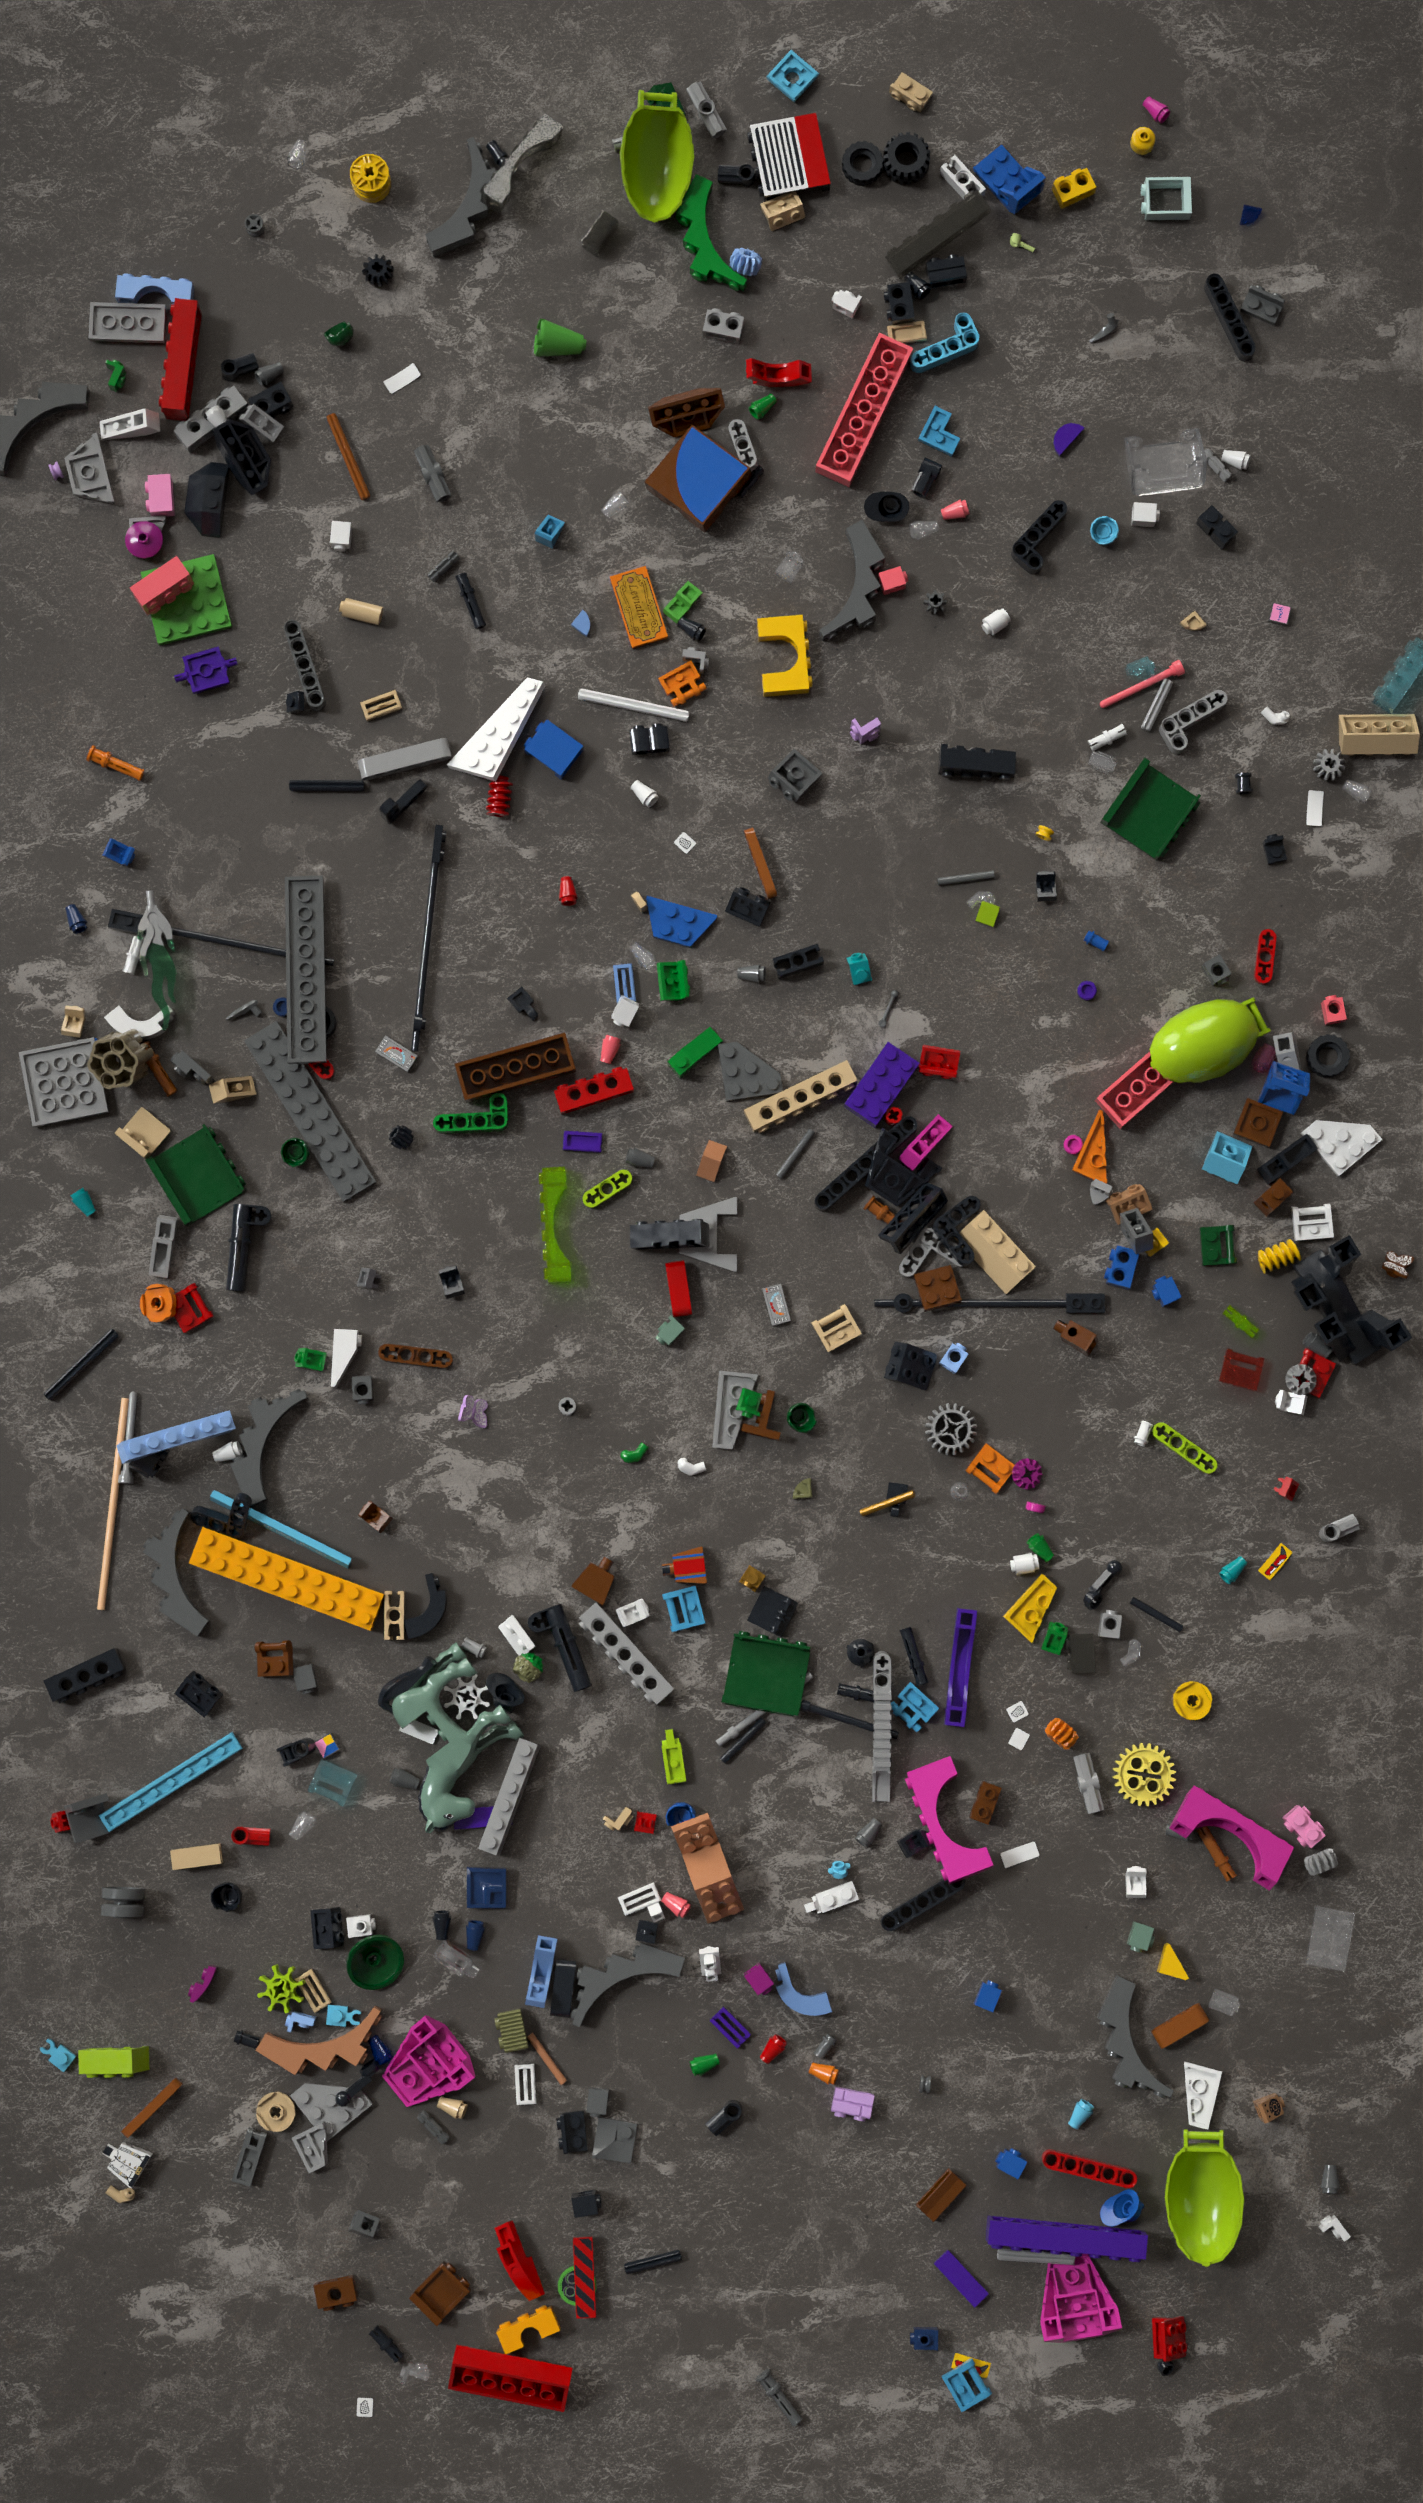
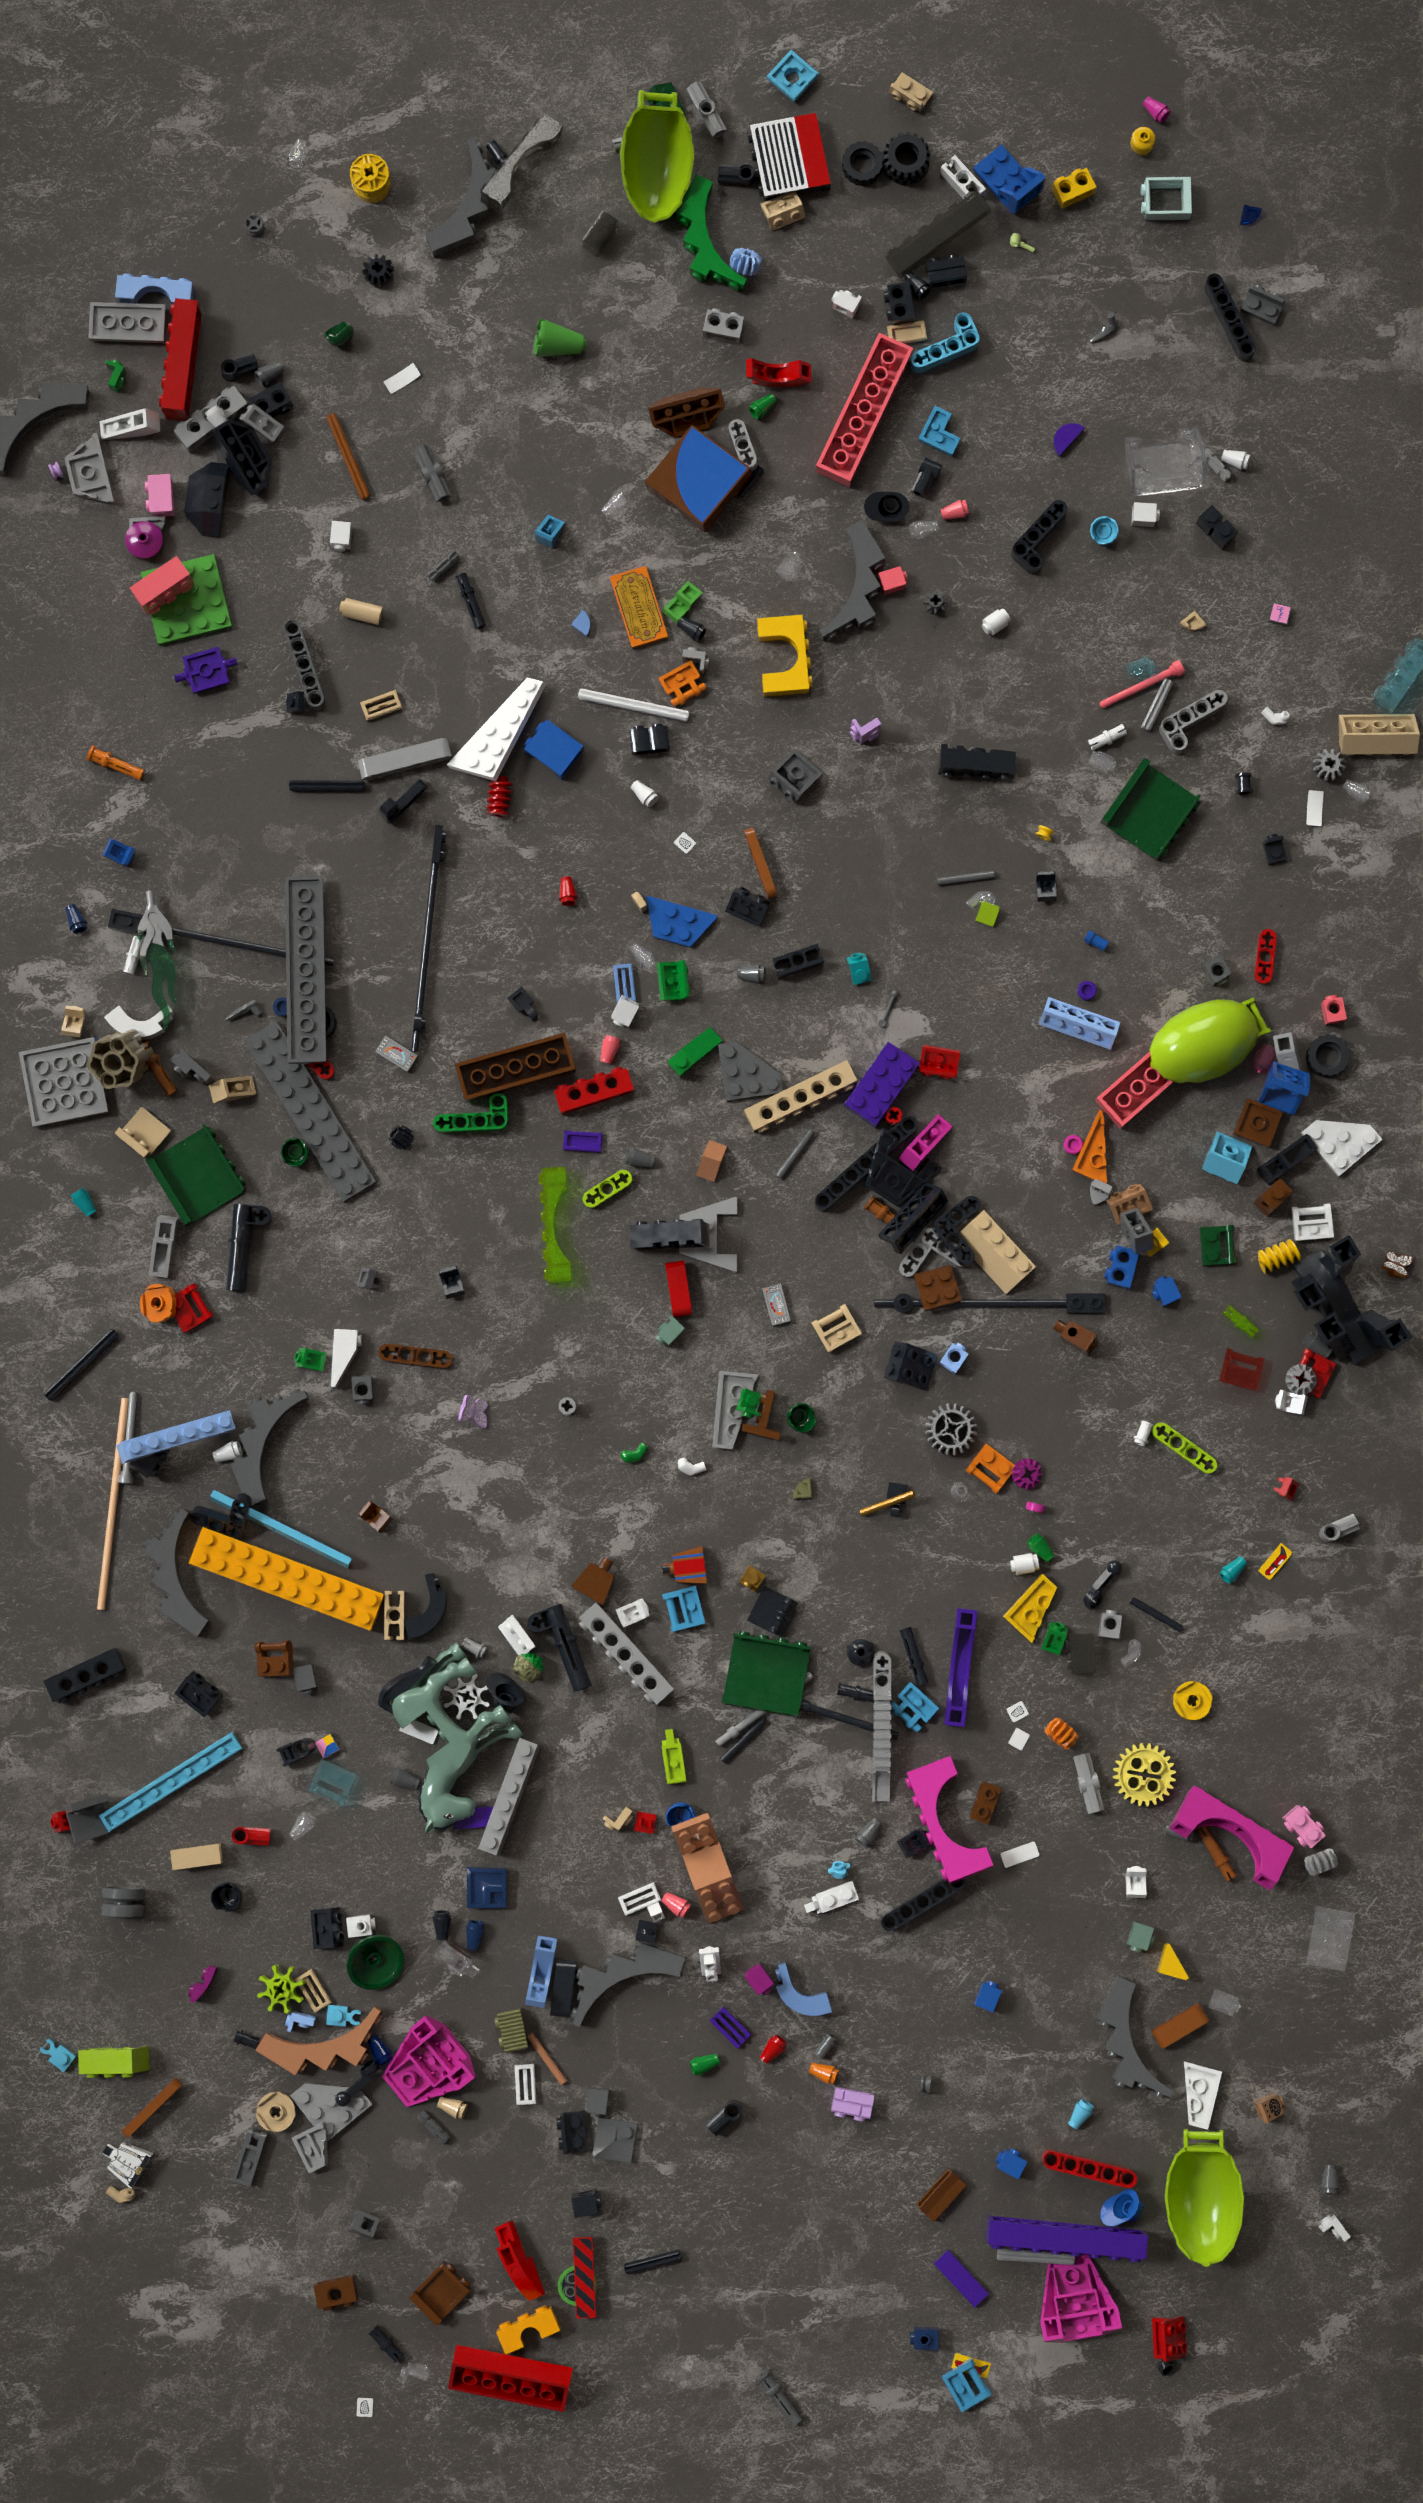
(1078, 1025): none -> light blue fence

